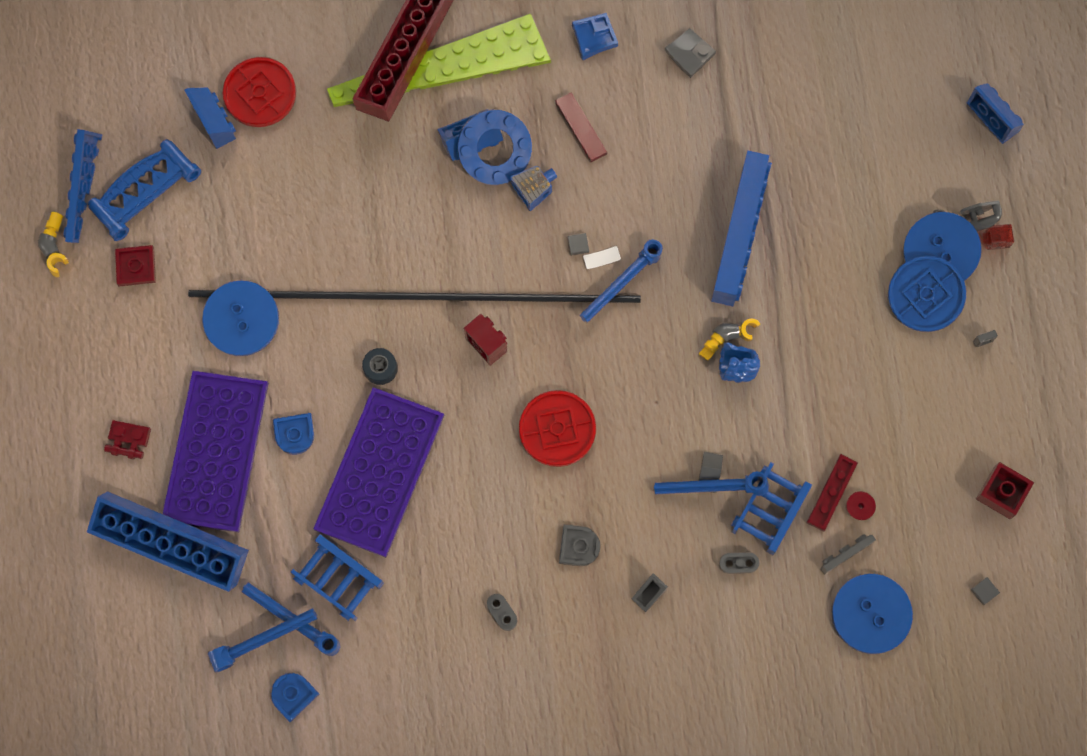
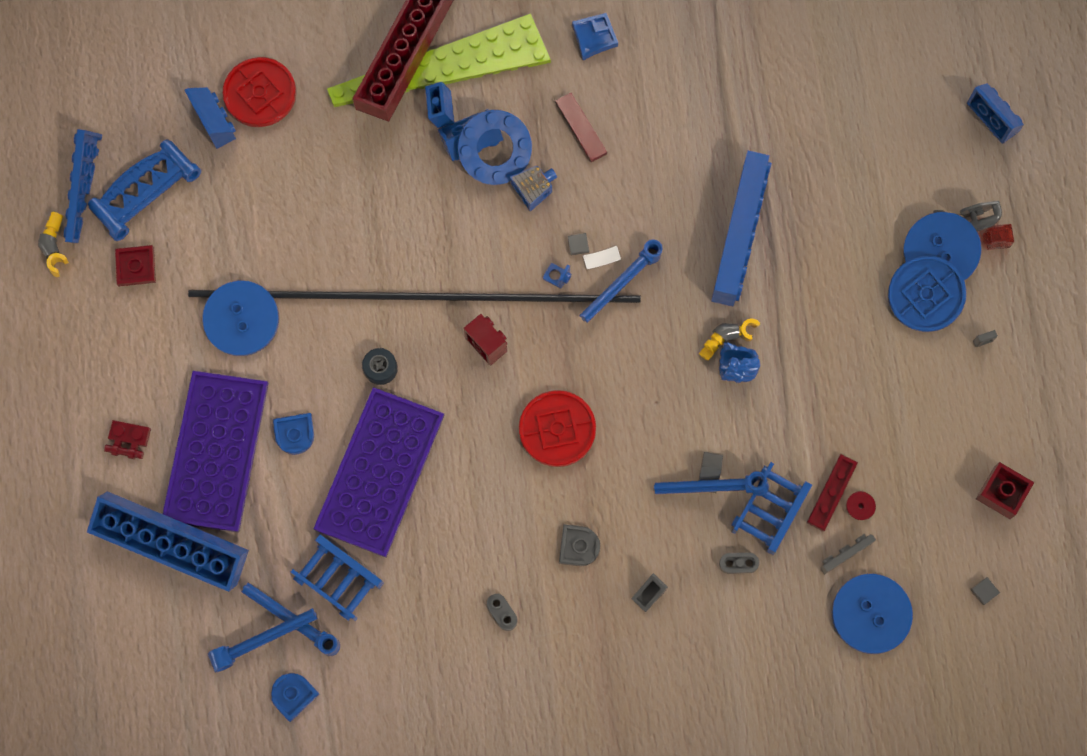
(439, 104): none -> blue brick
(564, 277): none -> blue bracket
(690, 52): dark grey plate -> none

